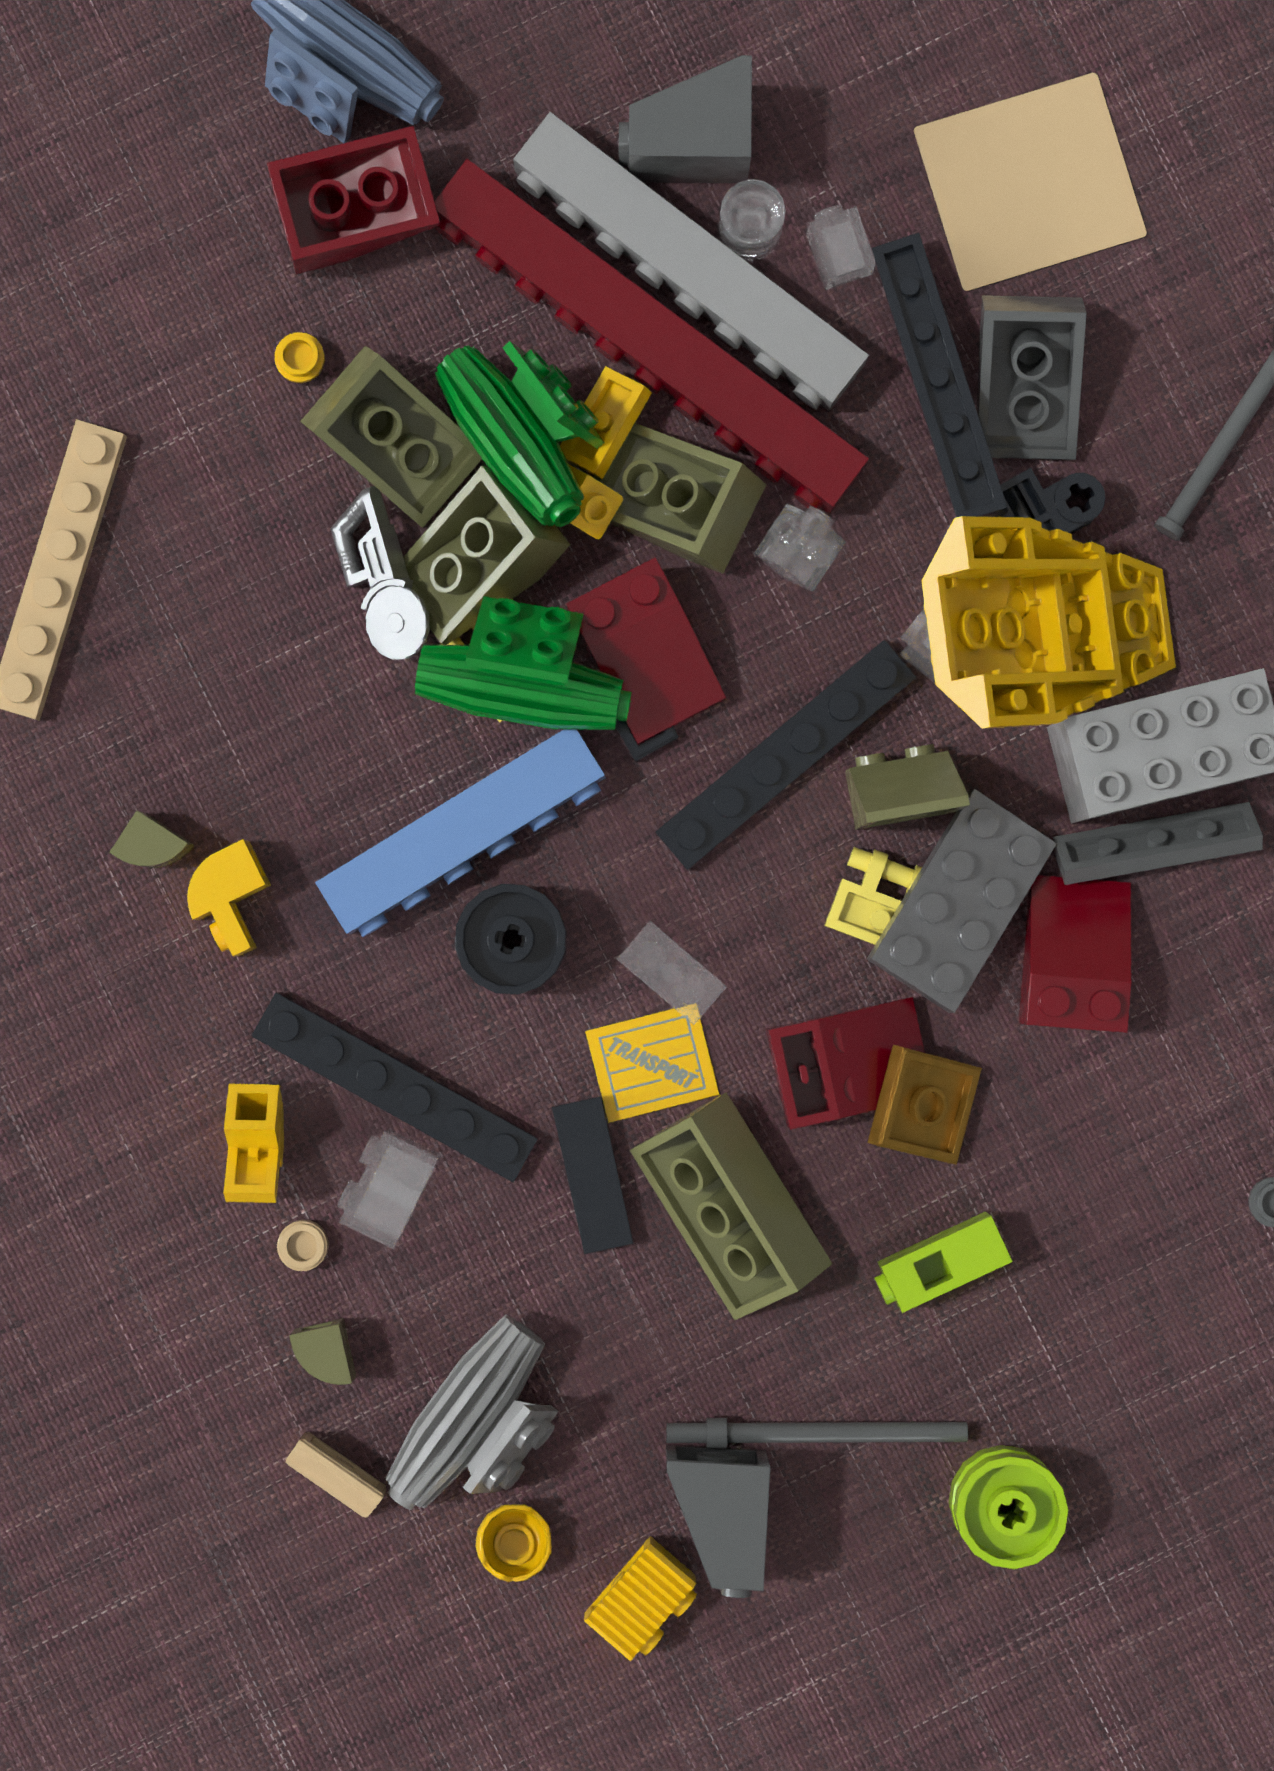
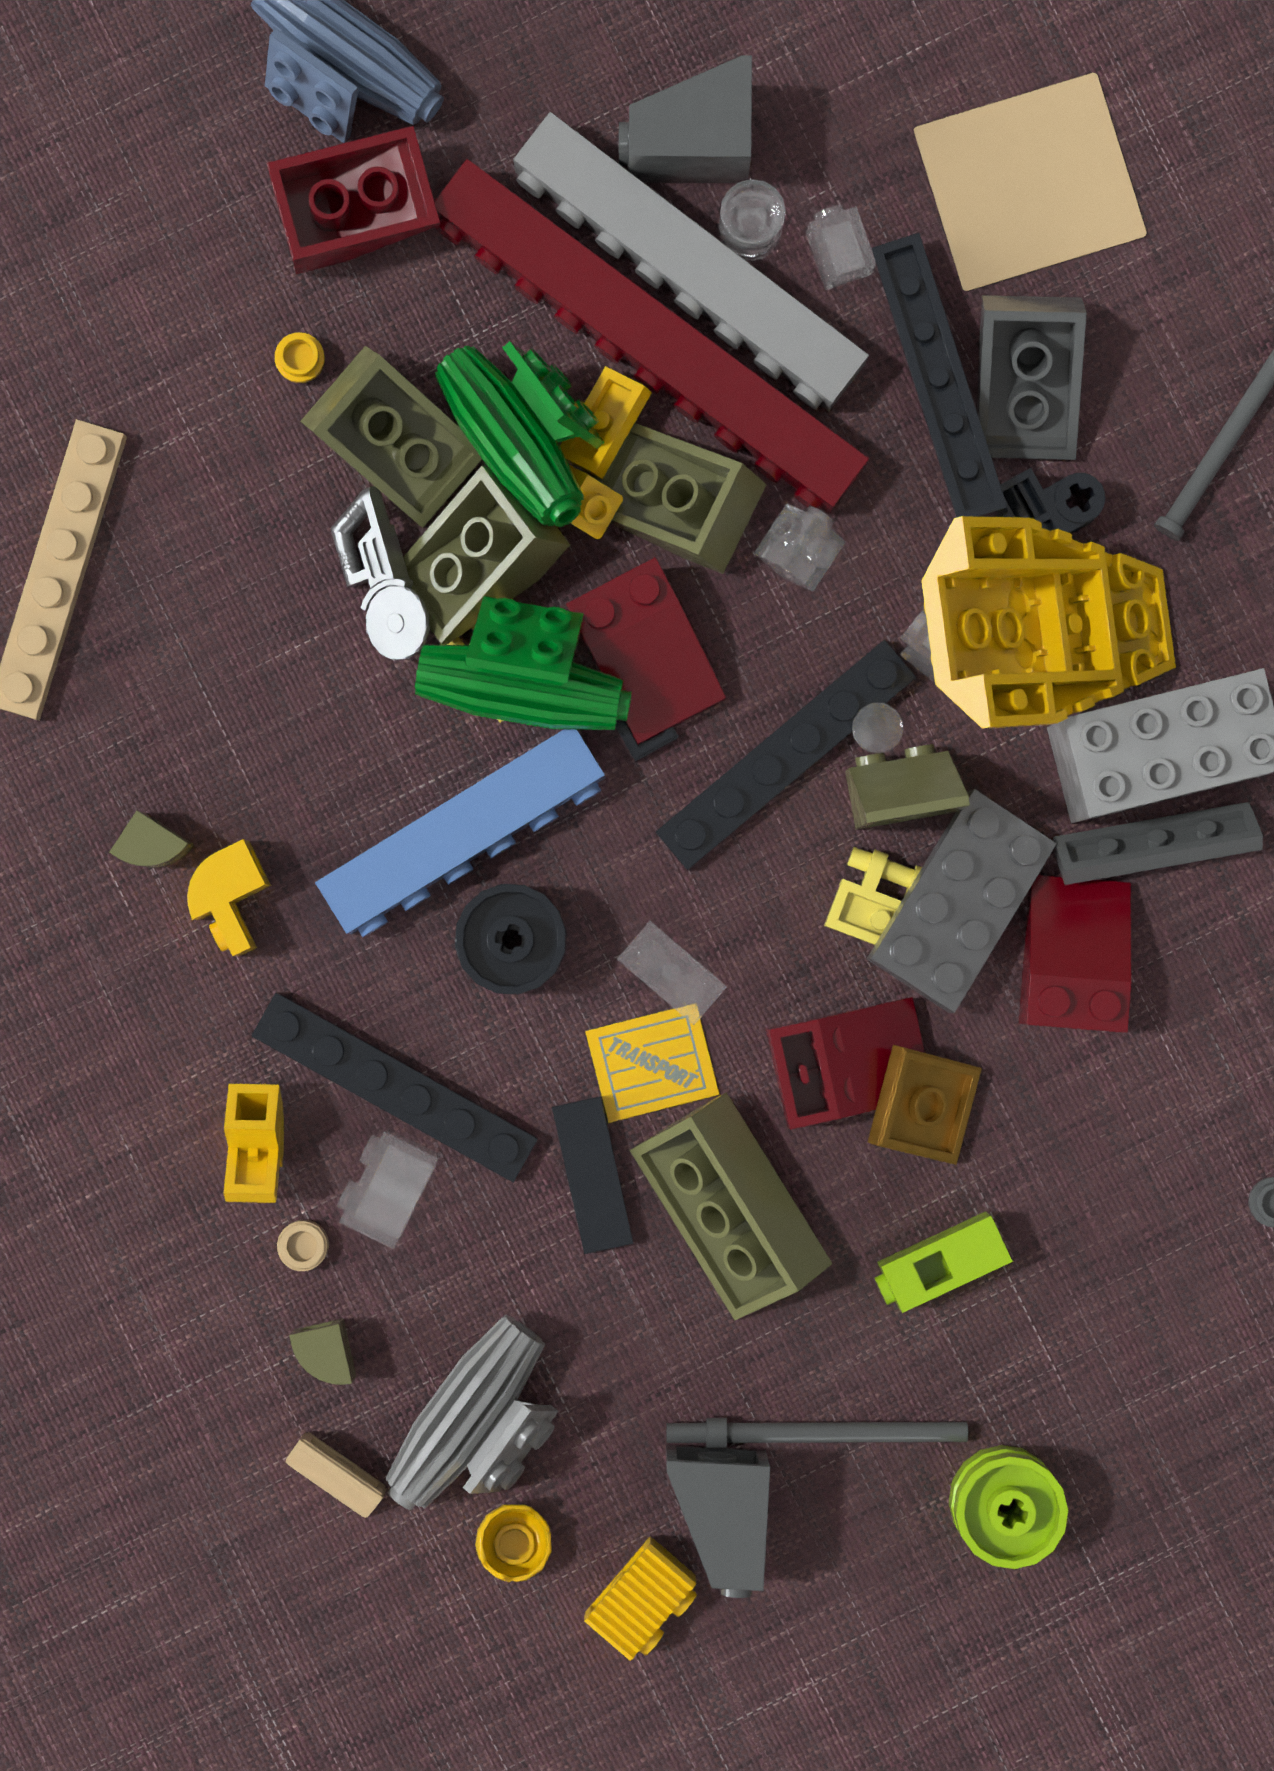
(877, 728): none -> clear plate

